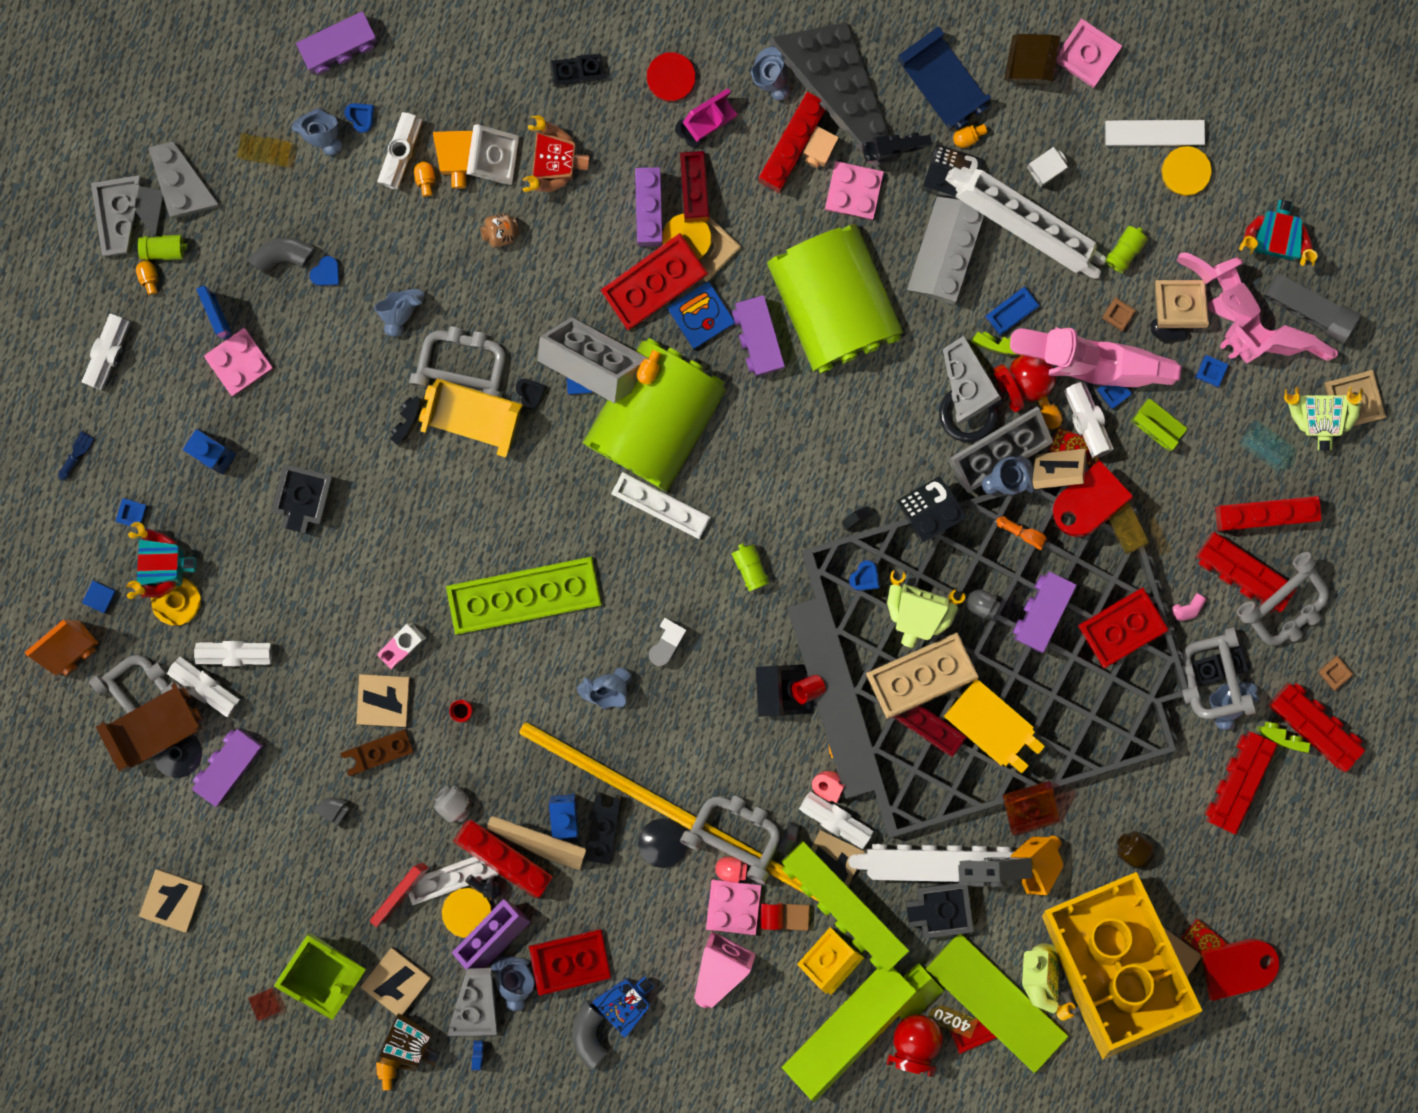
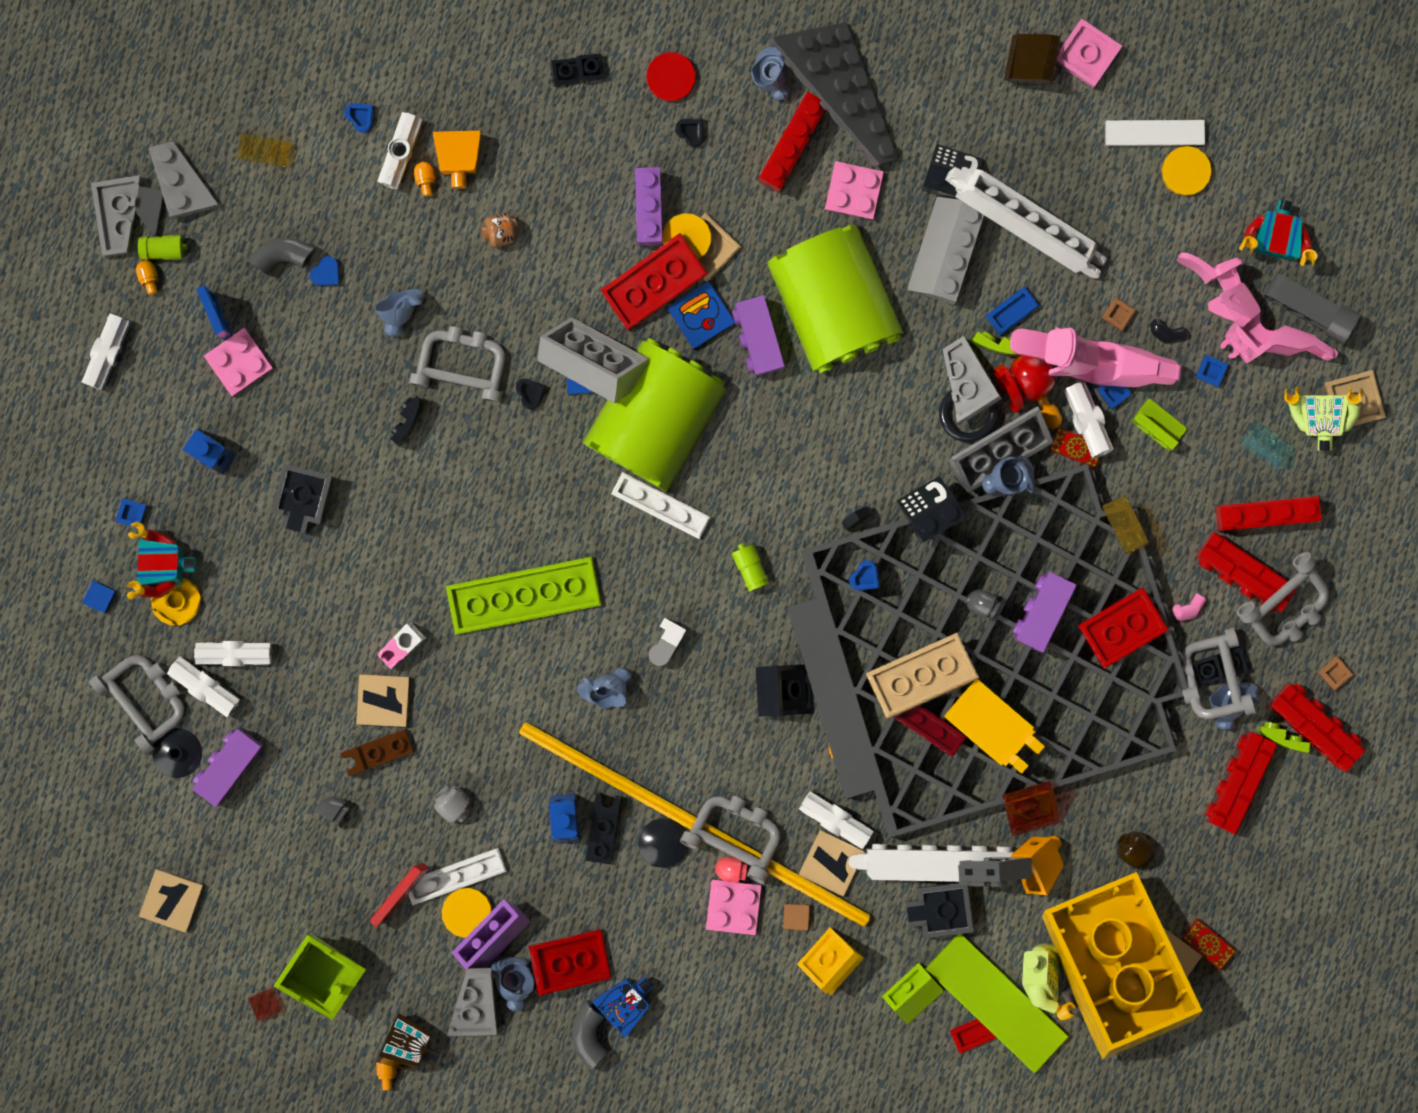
(63, 647): orange slope -> none
(80, 447): dark blue piece -> none
(150, 728): reddish brown panel -> none
(319, 130): sand blue hair -> none
(337, 43): medium lavender brick -> none
(395, 982): tan tile -> none
(455, 717): red beam -> none
(471, 414): yellow panel -> none
(477, 1055): blue tile -> none
(489, 888): black plate -> none
(492, 154): white tile -> none
(502, 859): red brick -> none
(537, 843): tan tile -> none
(553, 158): torso -> none
(649, 369): light orange cylinder -> none
(694, 186): dark red tile -> none
(710, 116): dark pink panel -> none
(721, 969): bright pink slope -> none
(772, 916): red beam -> none
(788, 838): black tile -> none
(808, 689): red beam -> none
(819, 147): light nougat brick -> none
(828, 785): coral piece -> none
(845, 906): lime brick -> none
(849, 1031): lime tile -> none
(885, 146): black plate -> none
(917, 1044): red tile -> none
(920, 612): yellowish green torso -> none
(943, 80): dark blue panel -> none
(953, 1020): clear yellow sticker -> none
(968, 135): light orange cylinder -> none
(1030, 536): orange piece -> none
(1048, 166): white brick -> none
(1059, 468): tan tile -> none
(1091, 502): red tile -> none
(1126, 249): lime piece -> none
(1181, 304): tan tile -> none
(1237, 968): red tile -> none

